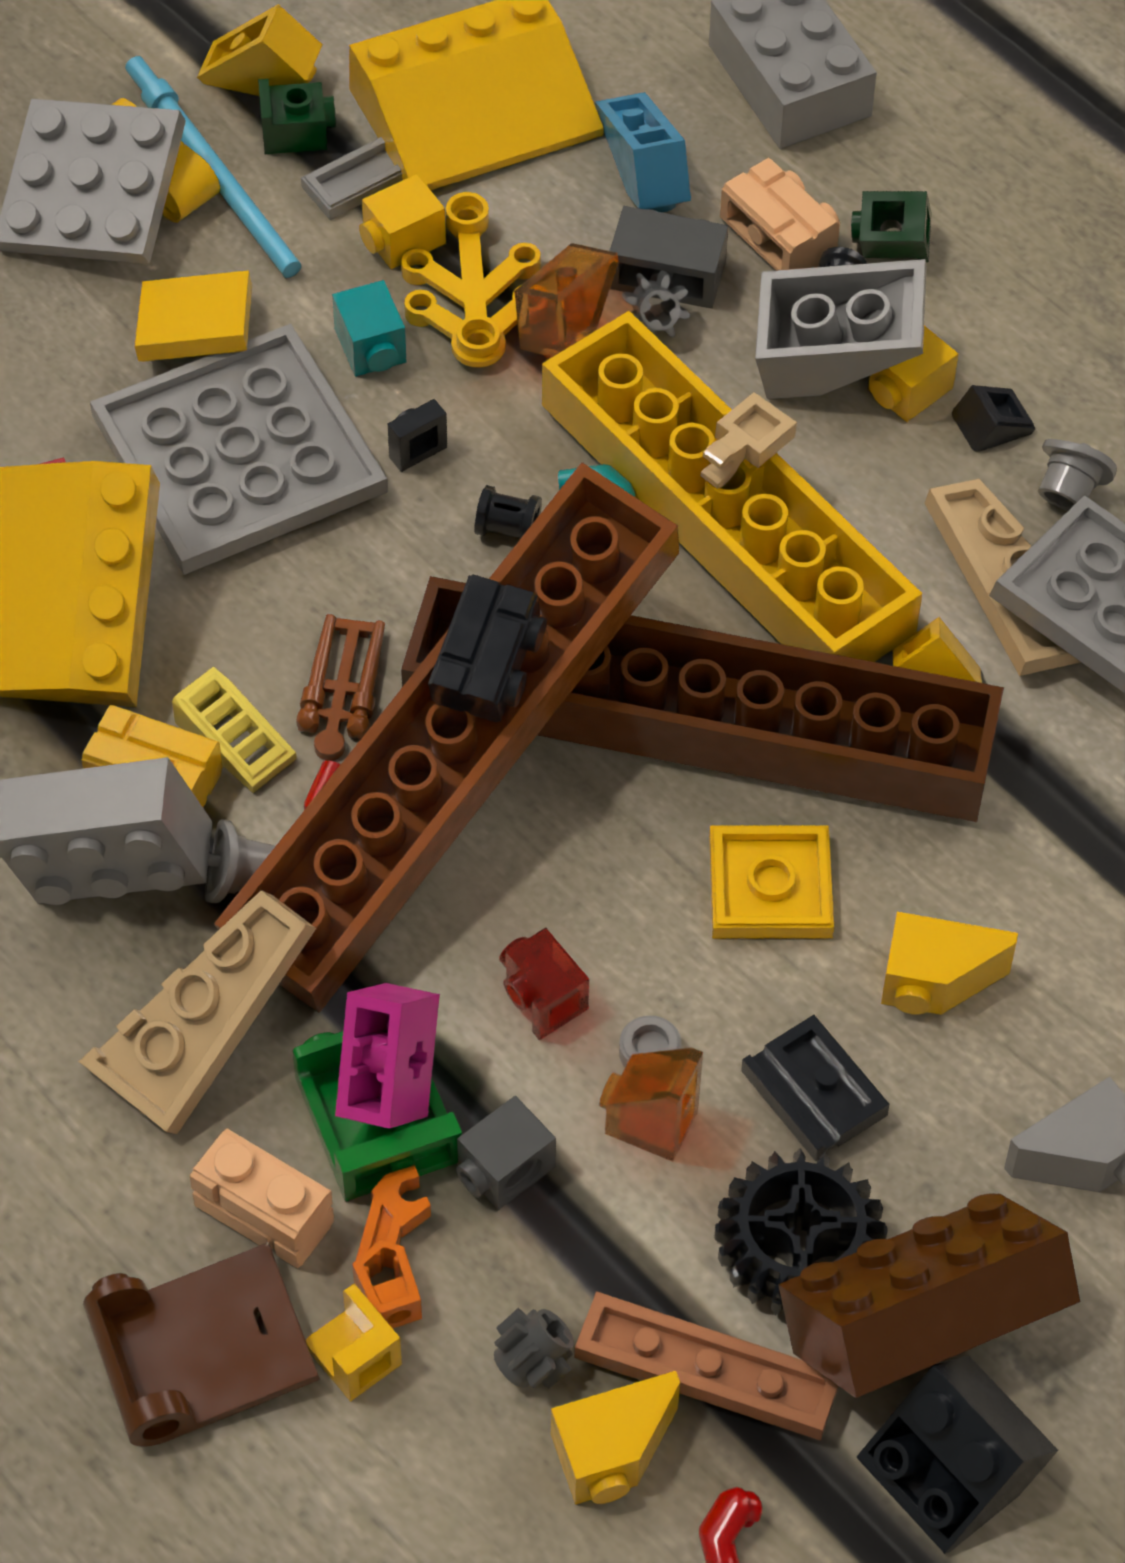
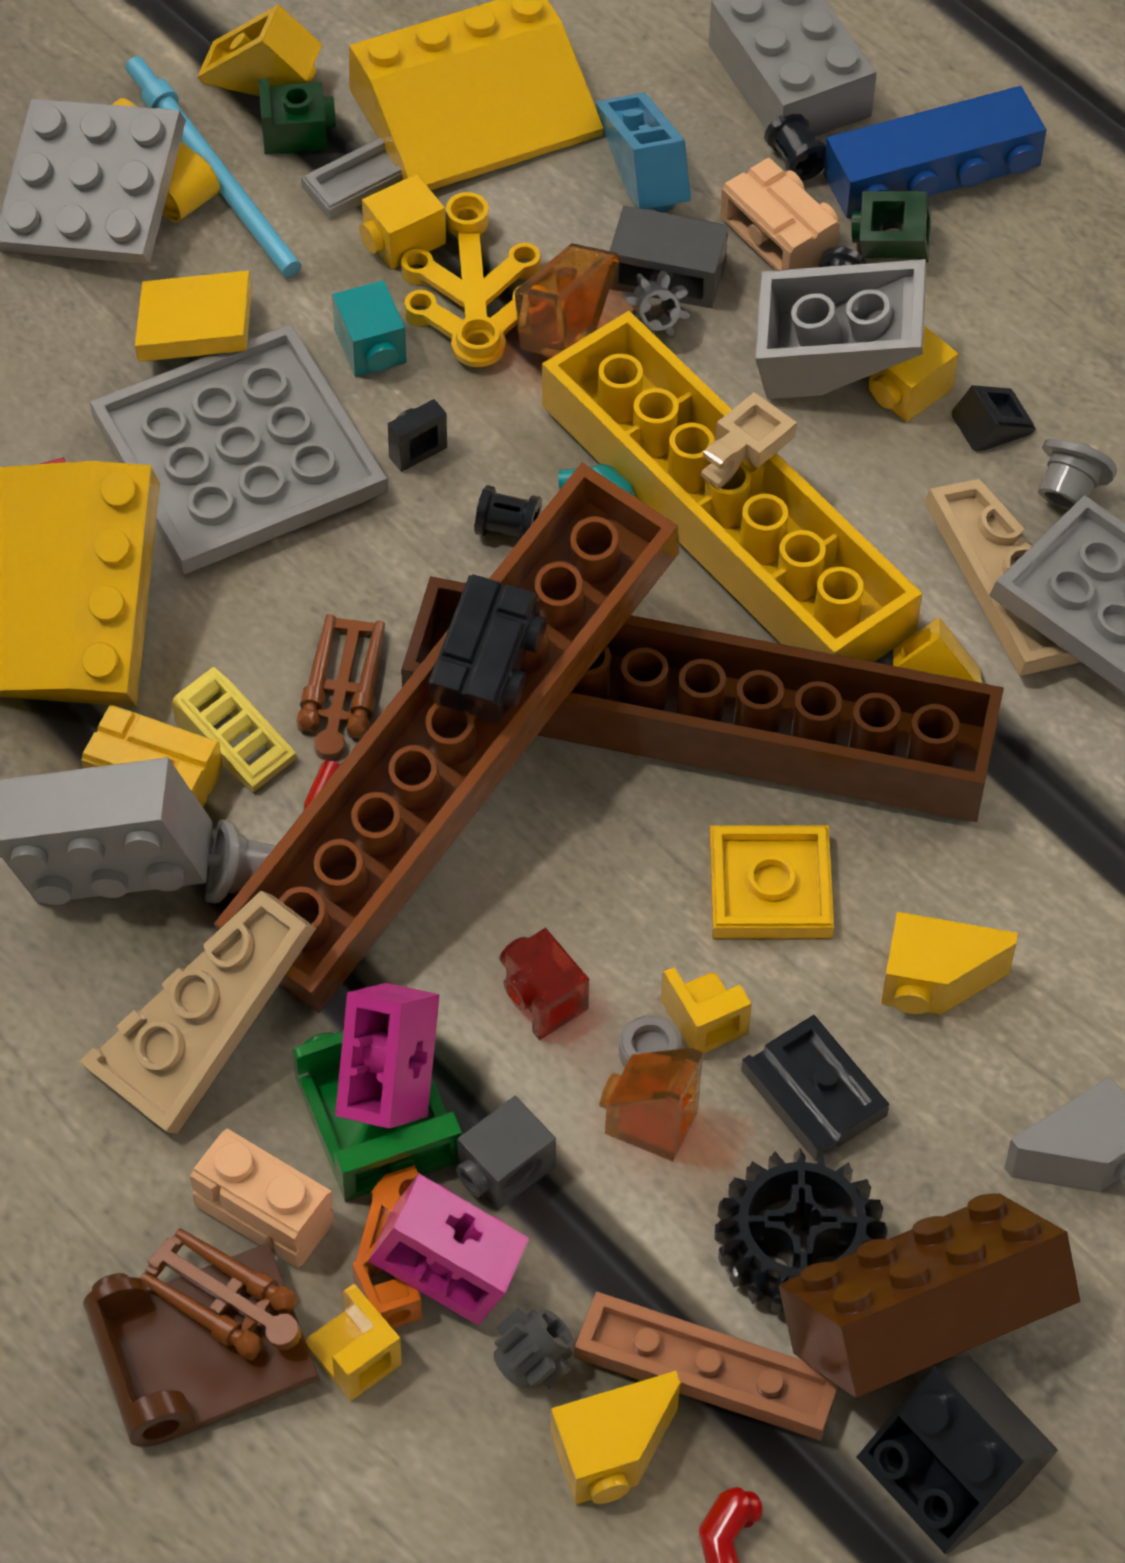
(281, 1330): none -> dark orange piece
(449, 1249): none -> dark pink brick
(705, 1010): none -> yellow panel
(796, 145): none -> black bush
(937, 148): none -> blue brick

